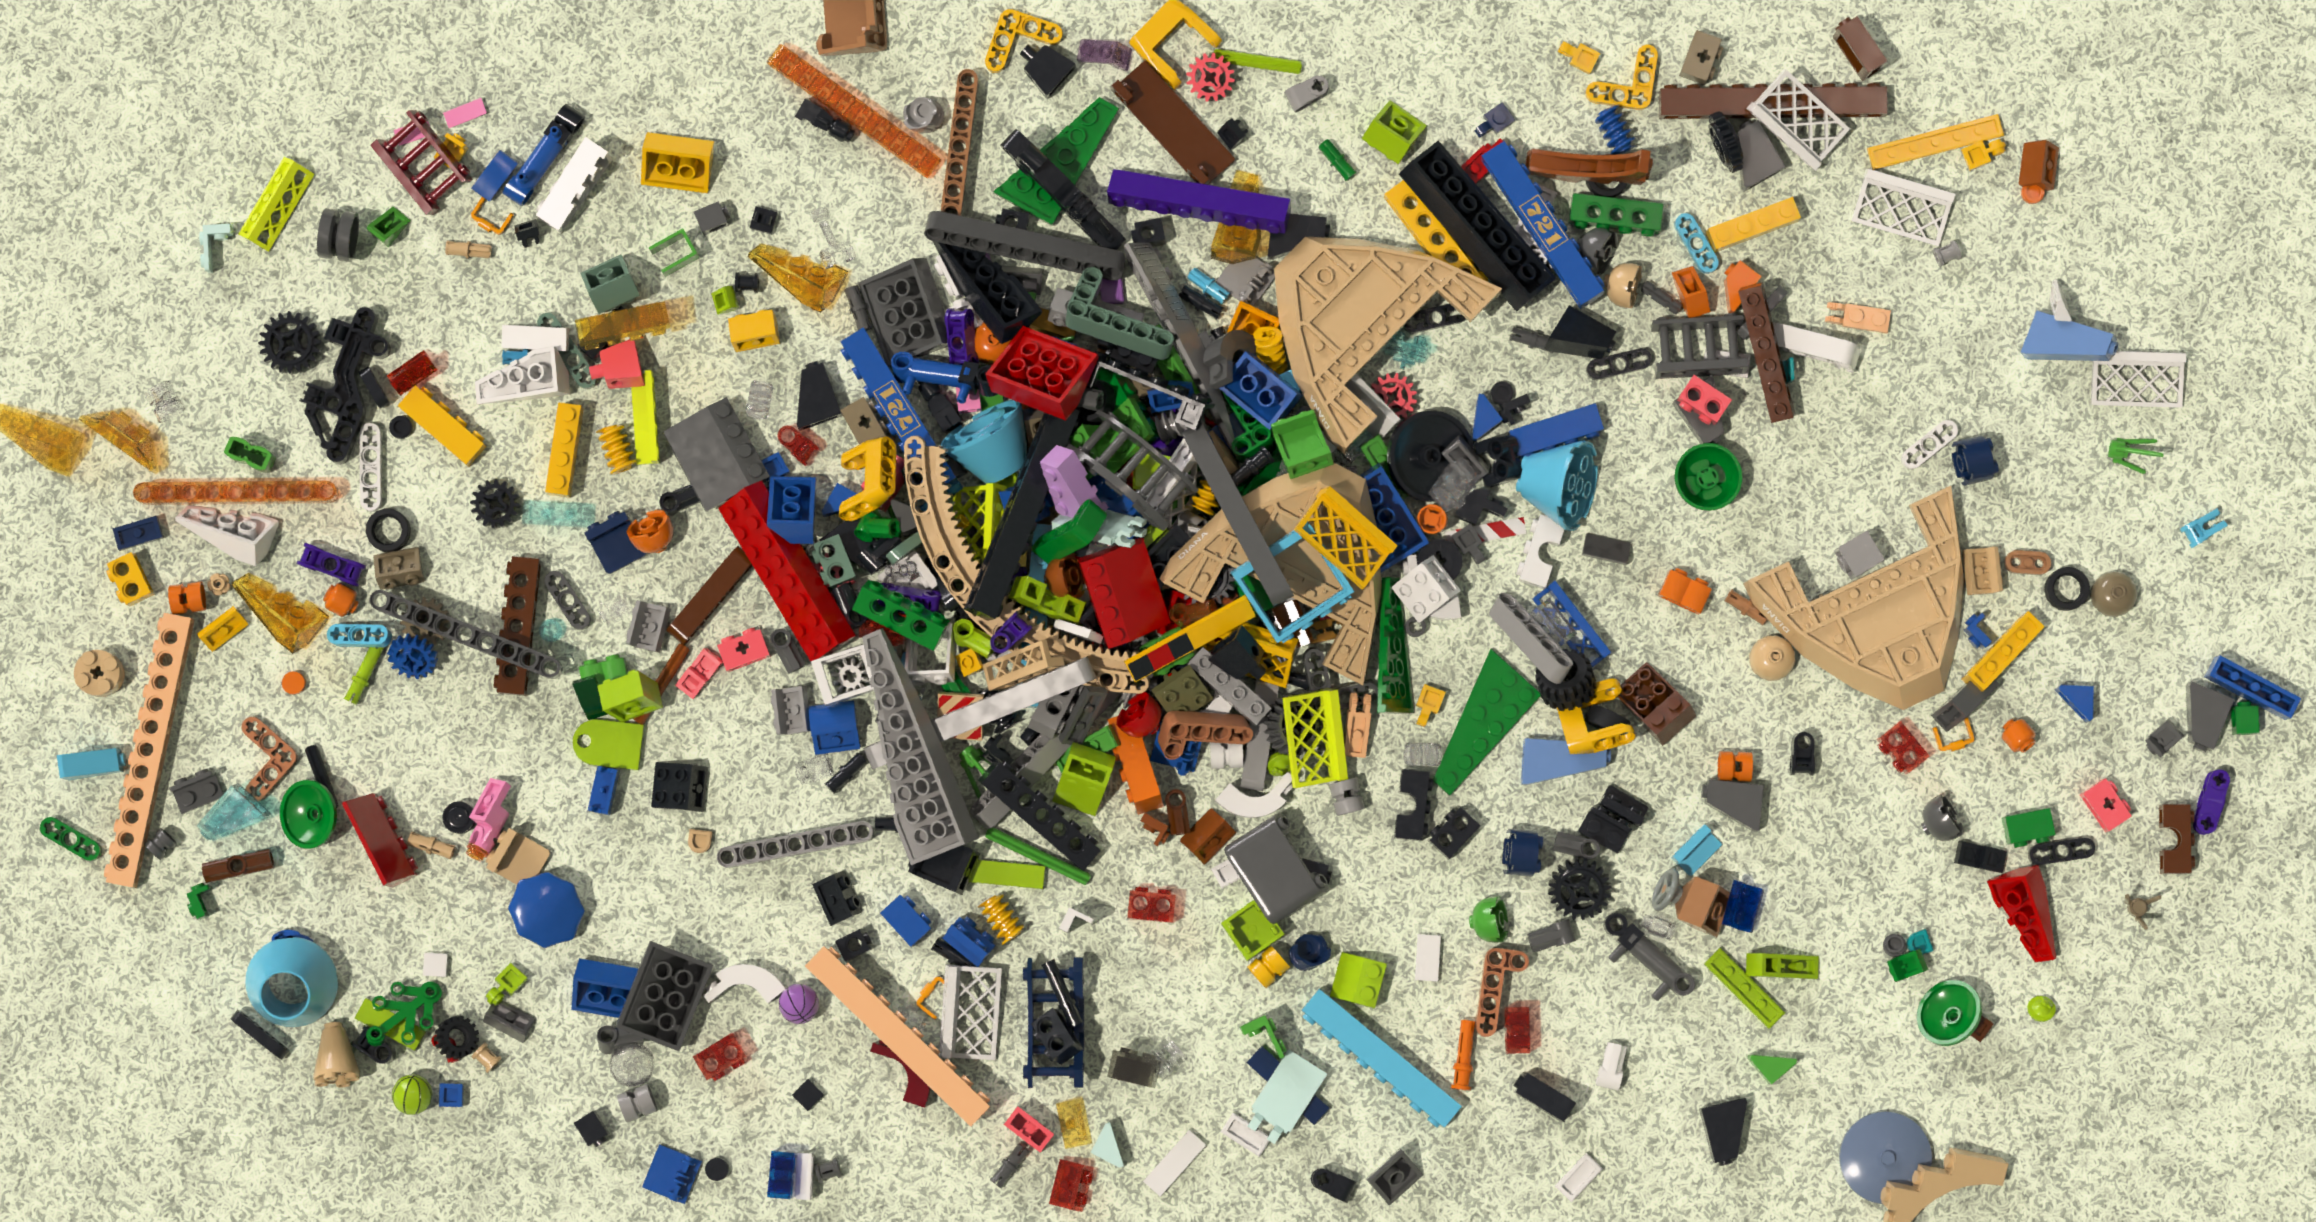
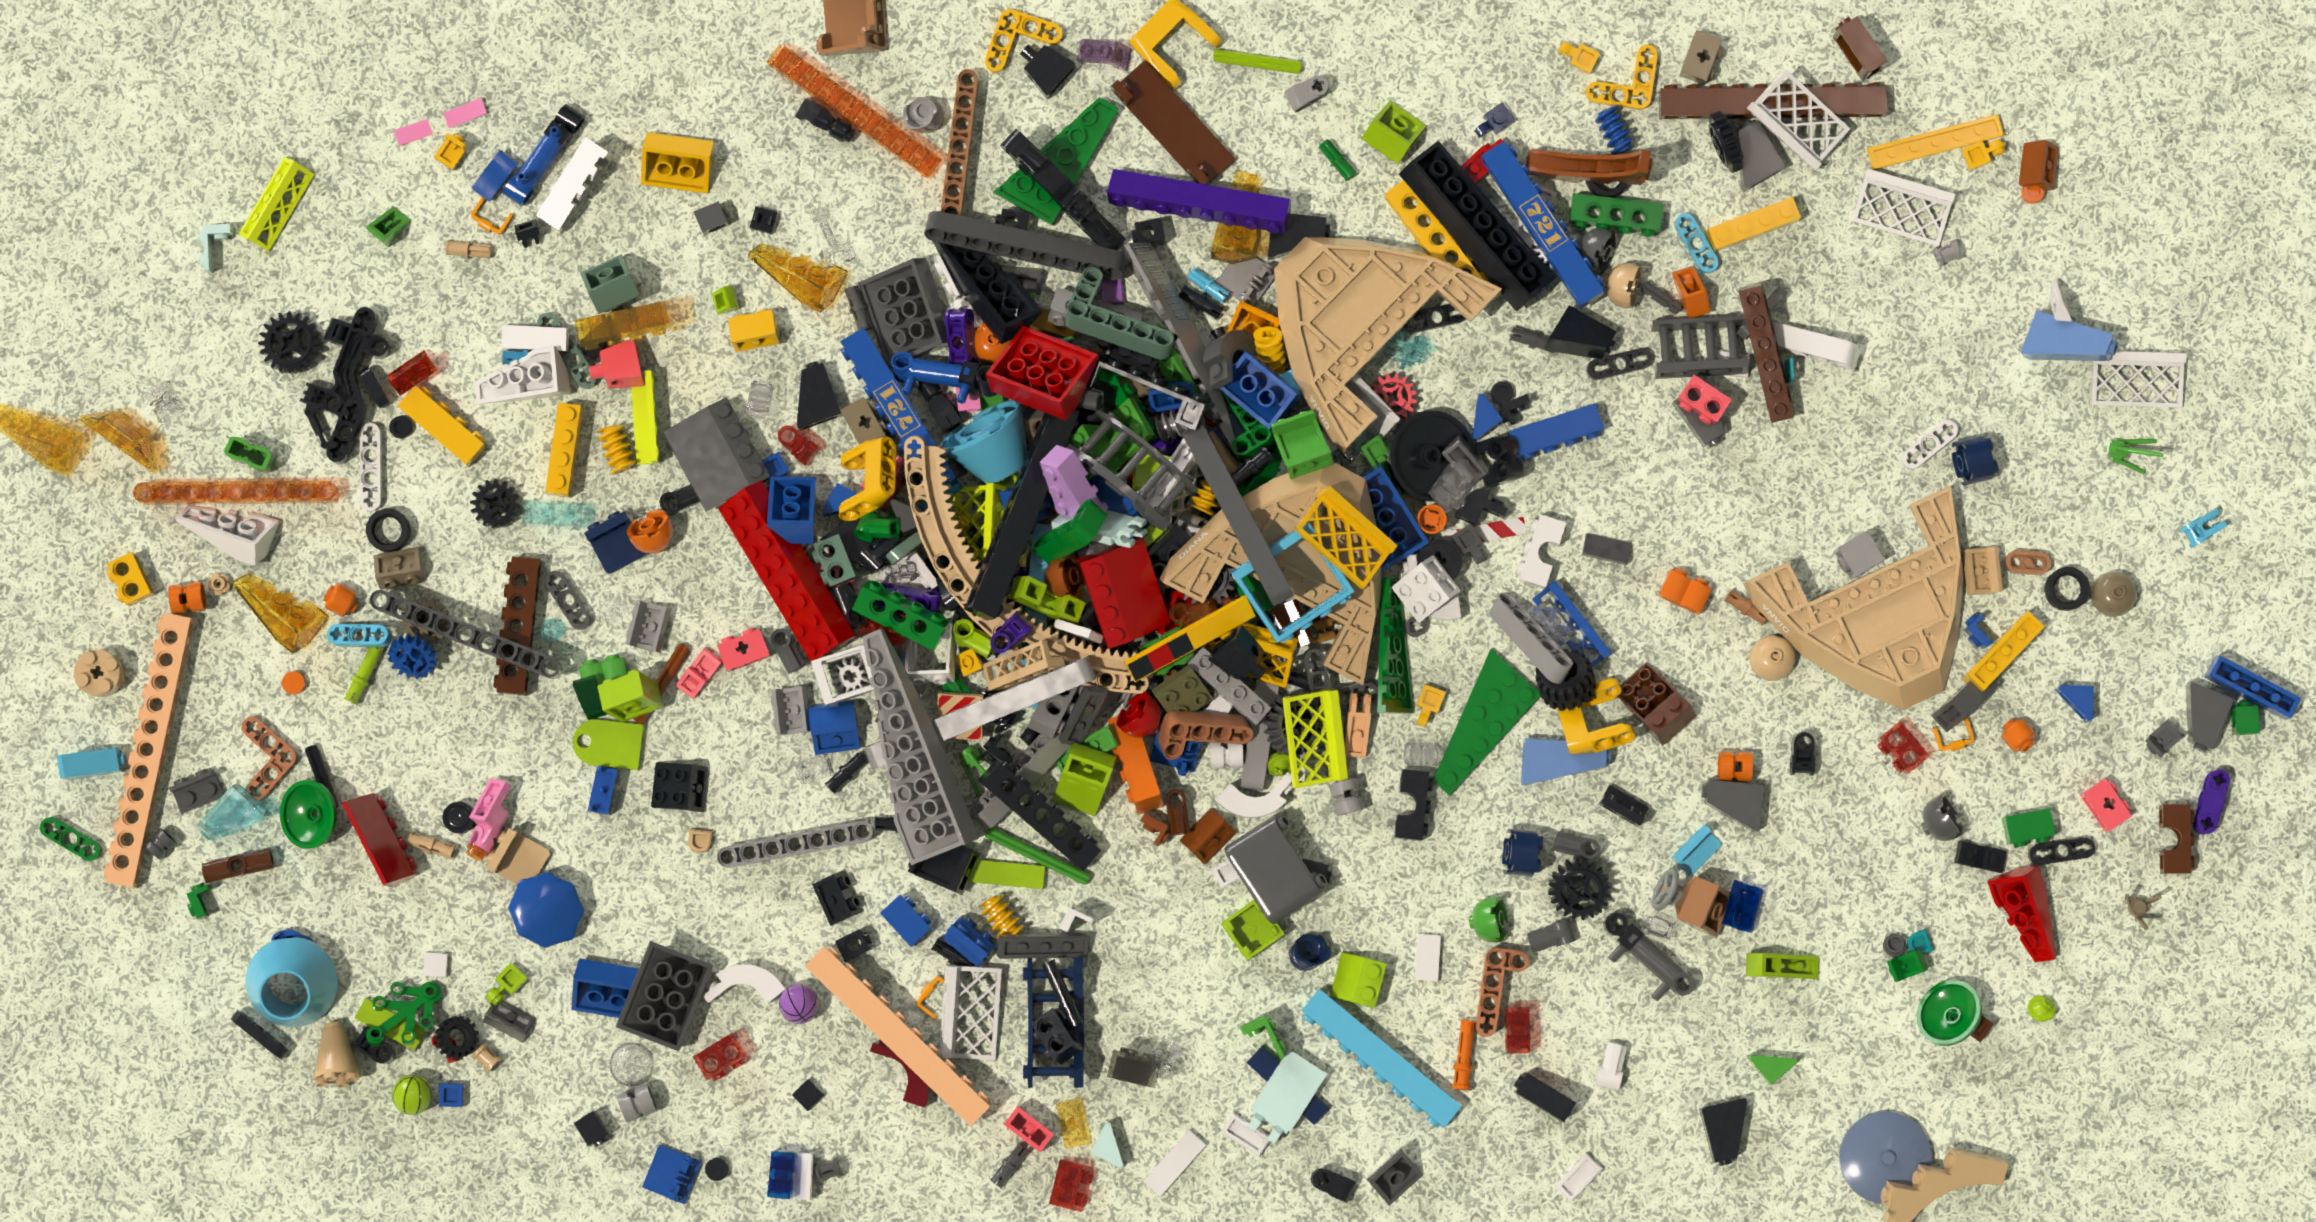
(137, 533): dark blue plate -> none
(222, 628): yellow plate -> none
(318, 561): dark purple piece -> none
(337, 235): dark grey wheel -> none
(399, 166): dark red fence -> none
(618, 1036): dark grey piece -> none
(670, 240): bright green piece -> none
(709, 596): reddish brown beam -> none
(746, 282): black bush -> none
(1043, 945): none -> dark grey tile
(1151, 912): clear red brick -> none
(1202, 83): coral gear -> none
(1231, 133): black tile -> none
(1268, 967): yellow wheel -> none
(1457, 836): black brick -> none
(1561, 482): medium azure cone -> none
(1602, 717): black tyre -> none
(1605, 829): black bracket -> none
(1711, 464): green piece -> none
(1737, 277): orange slope -> none
(1744, 988): lime tile -> none
(1860, 317): light nougat hinge -> none

